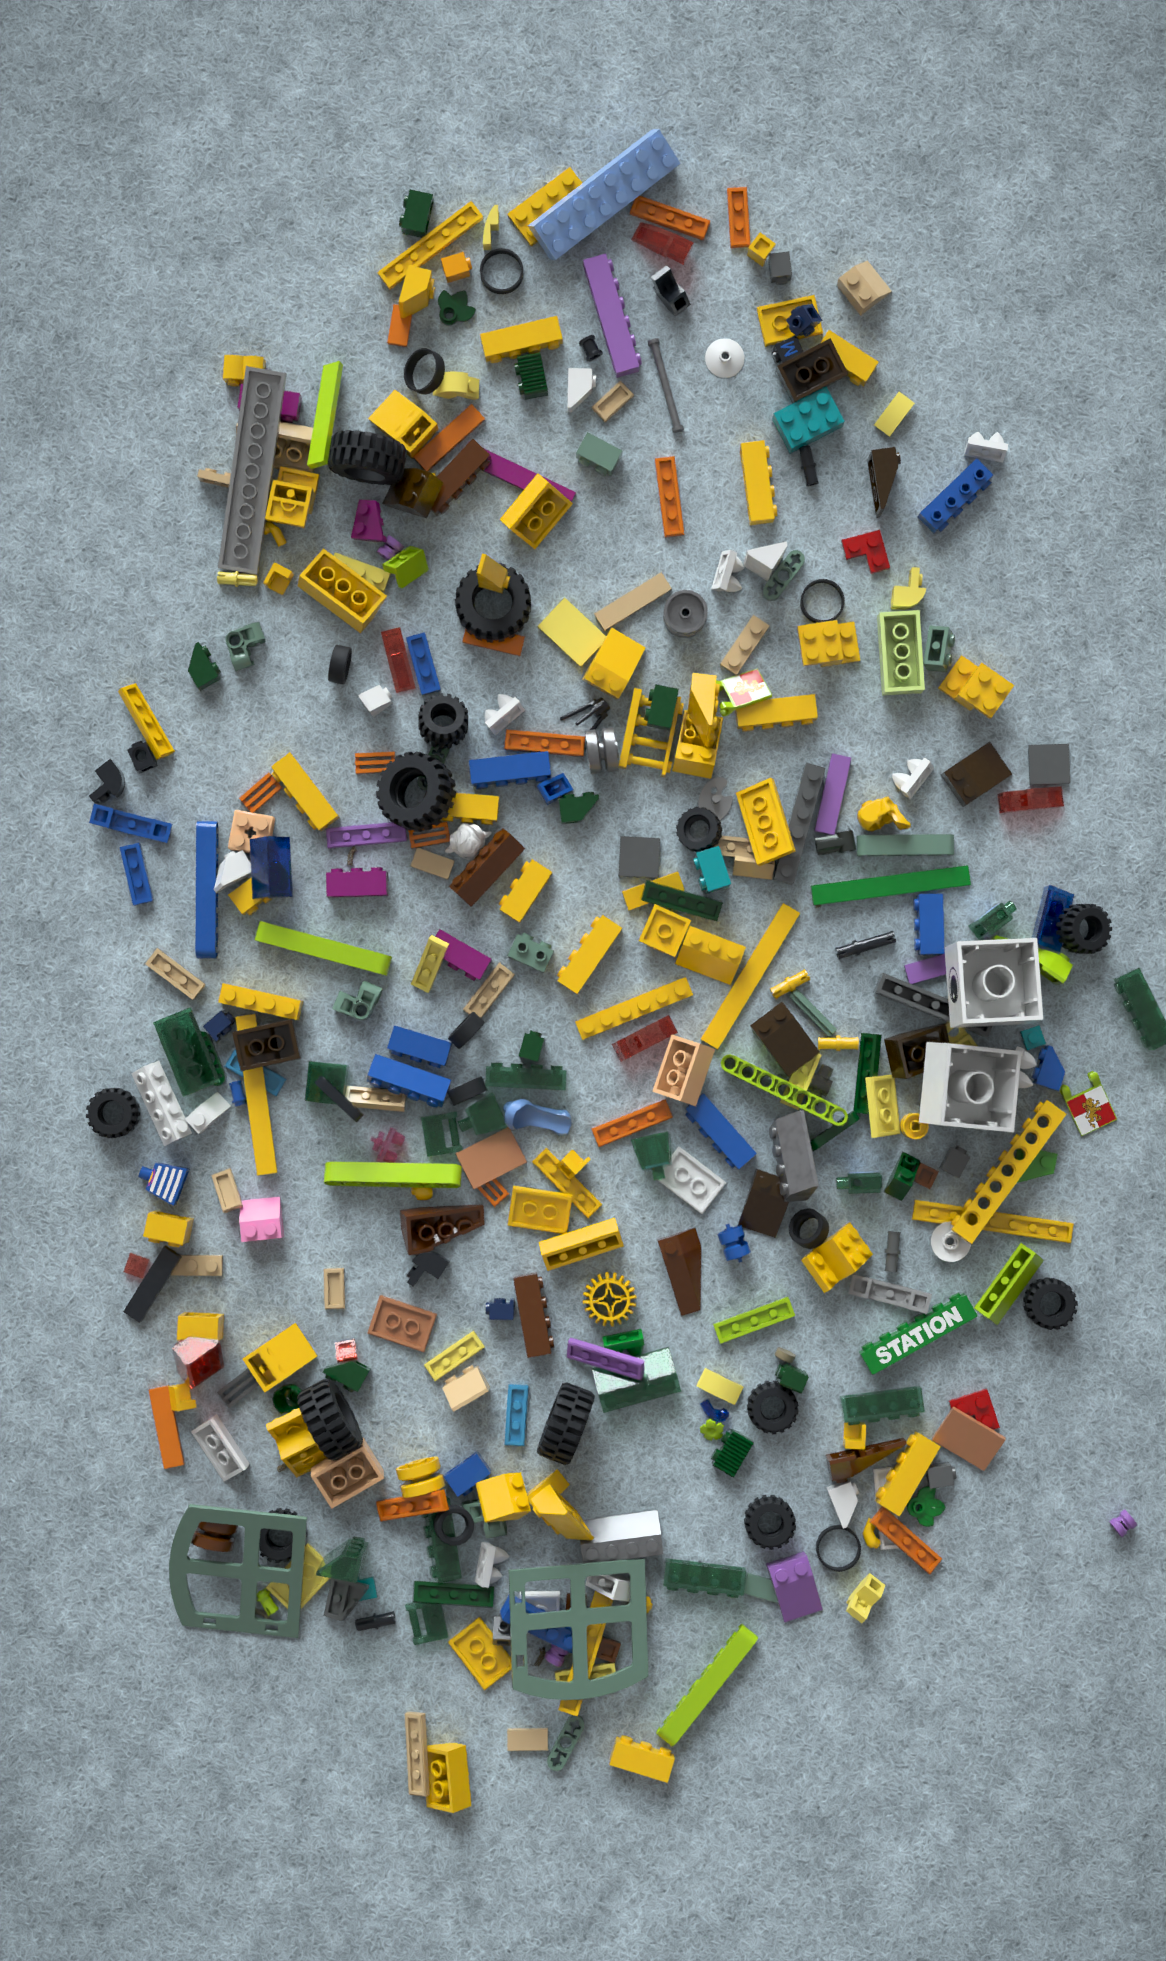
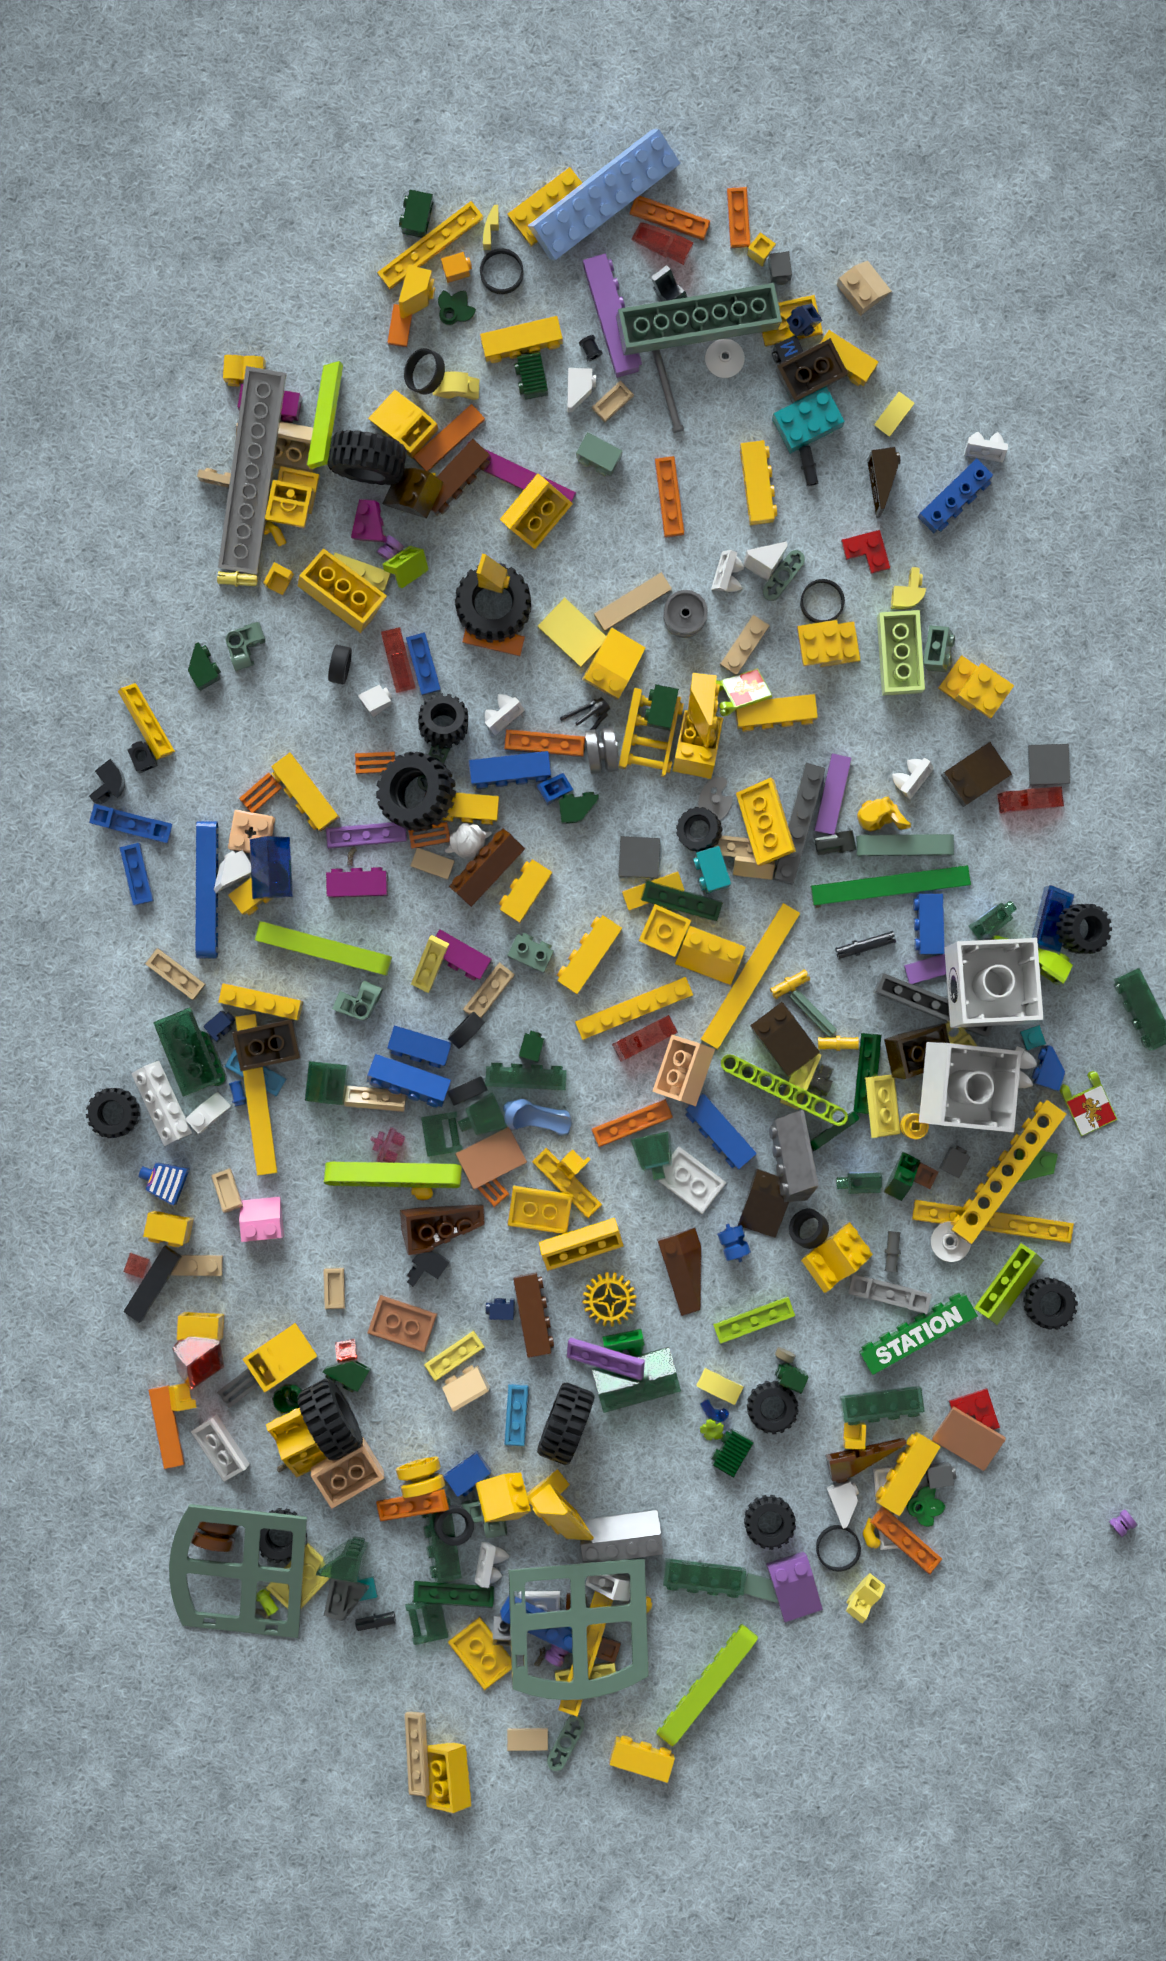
(333, 1093): black beam -> none
(698, 319): none -> sand green brick

